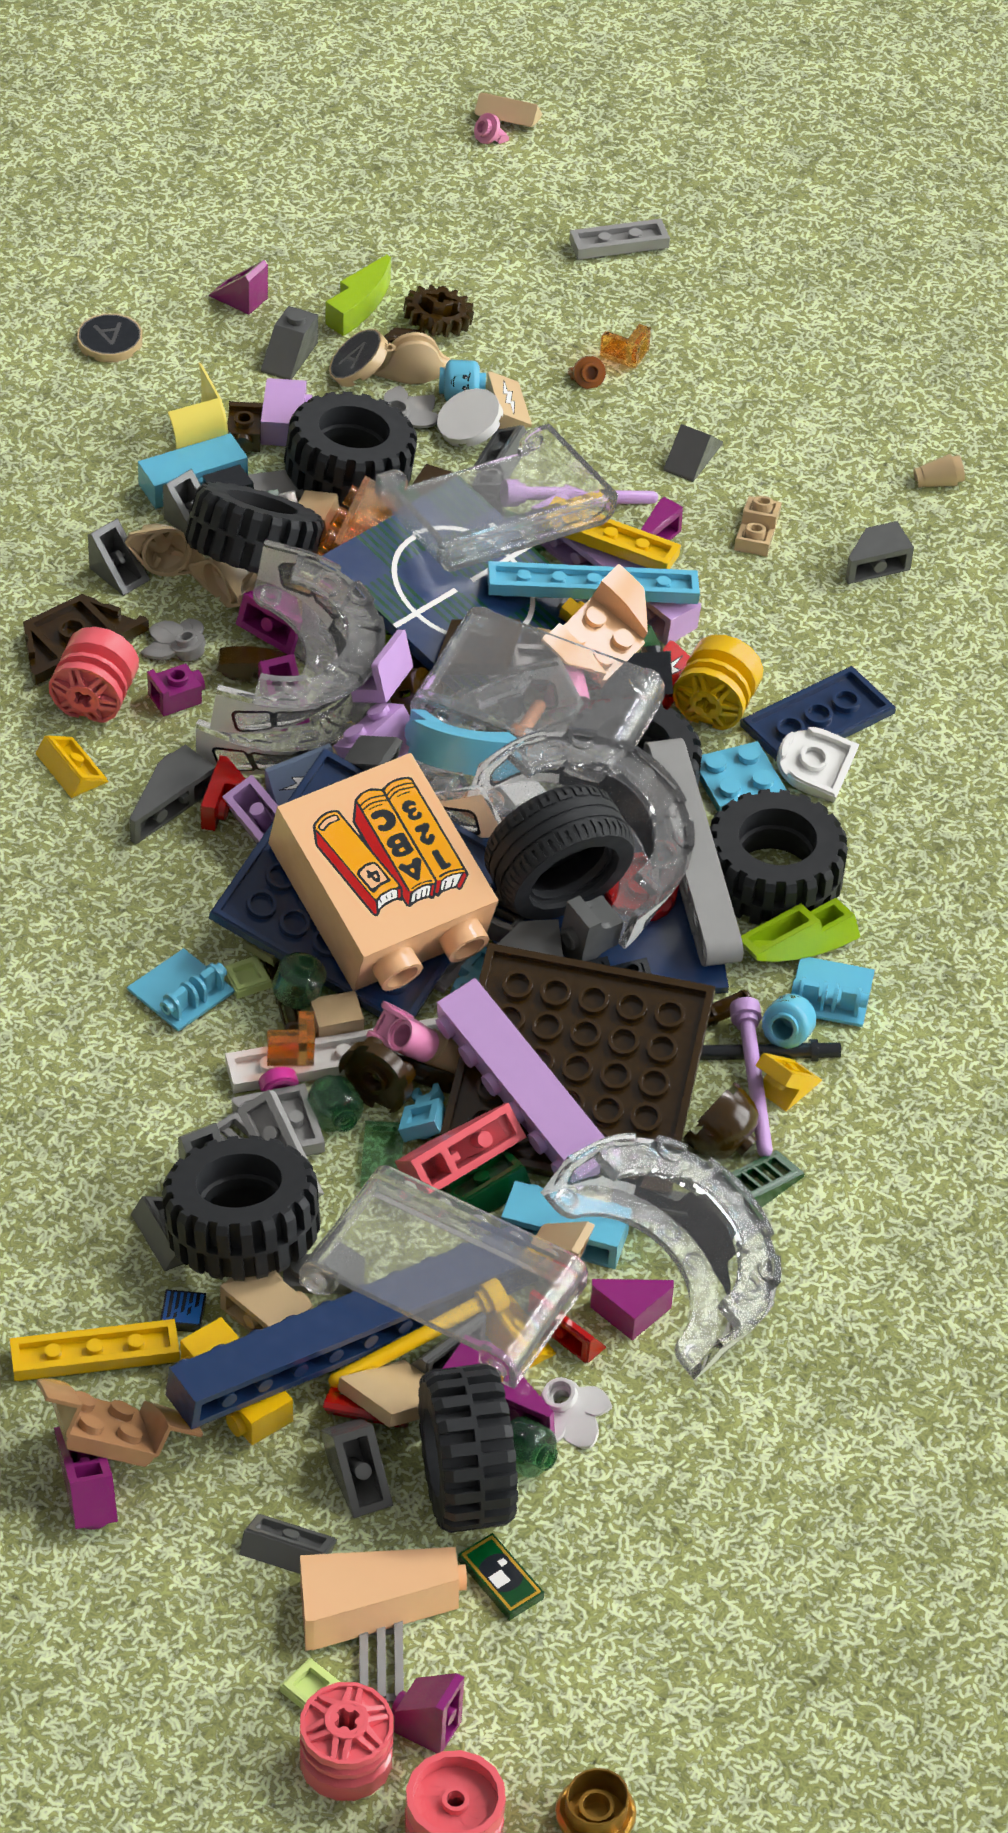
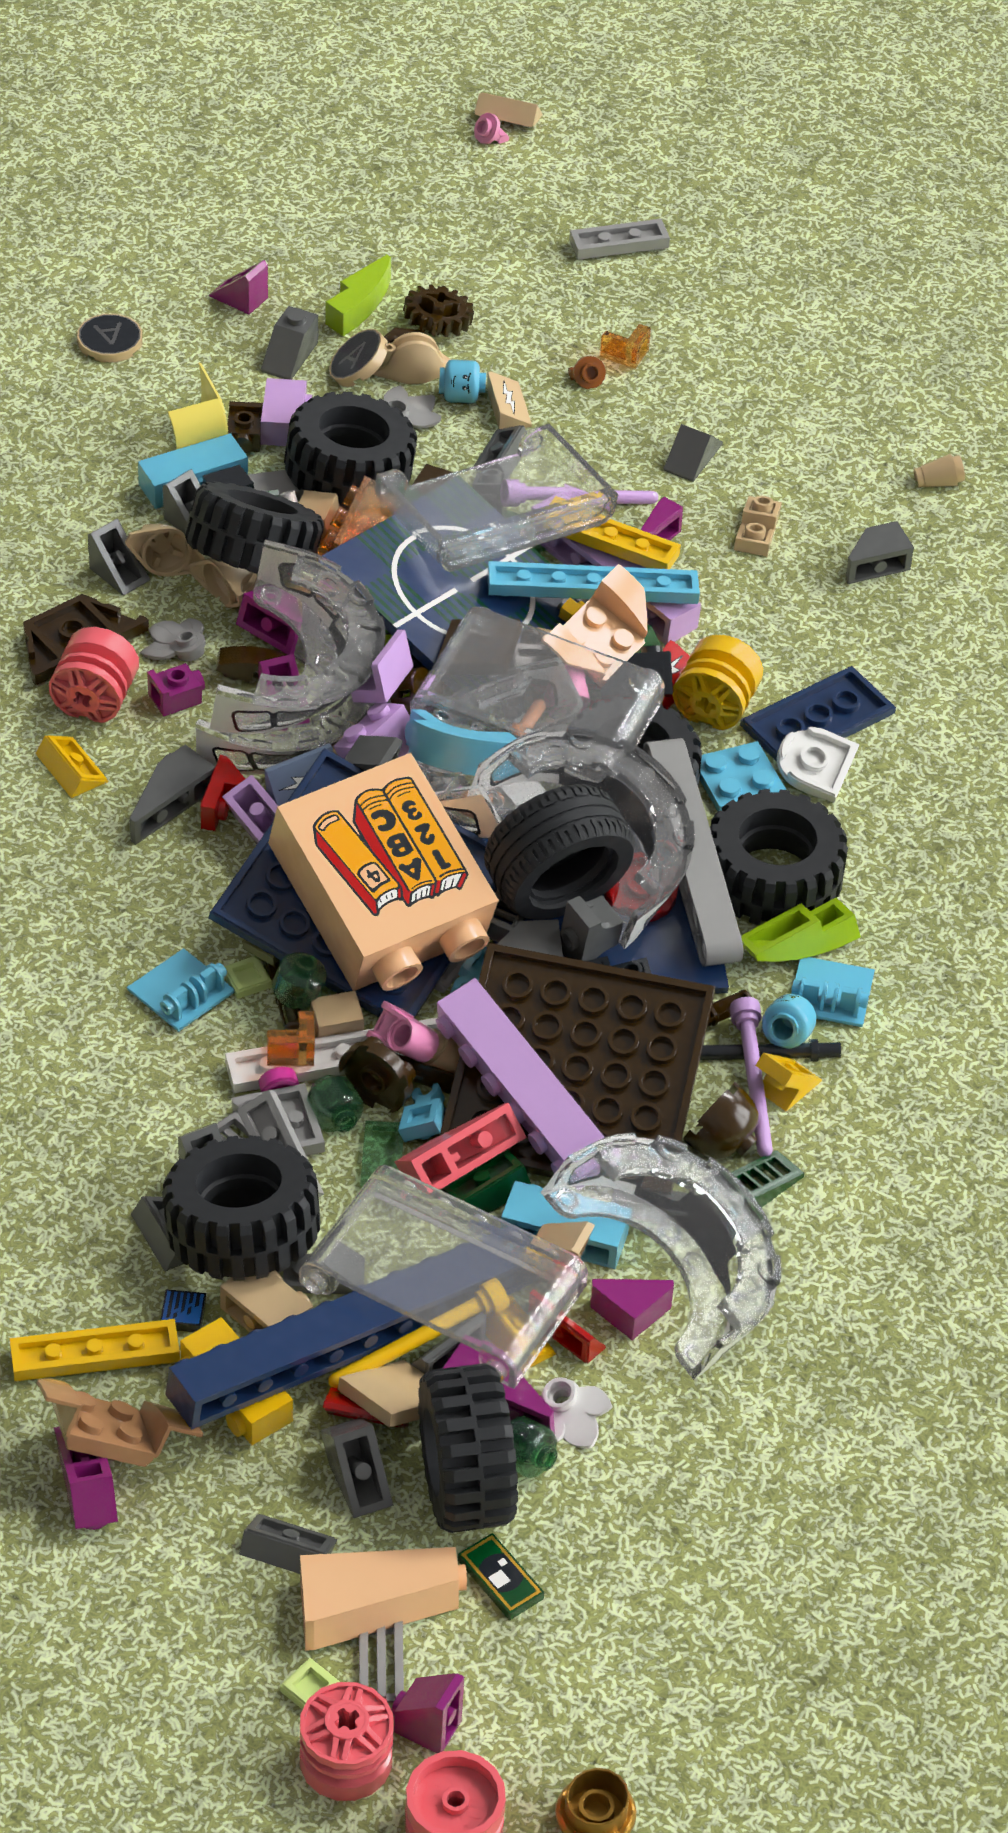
(470, 417): white tile -> none

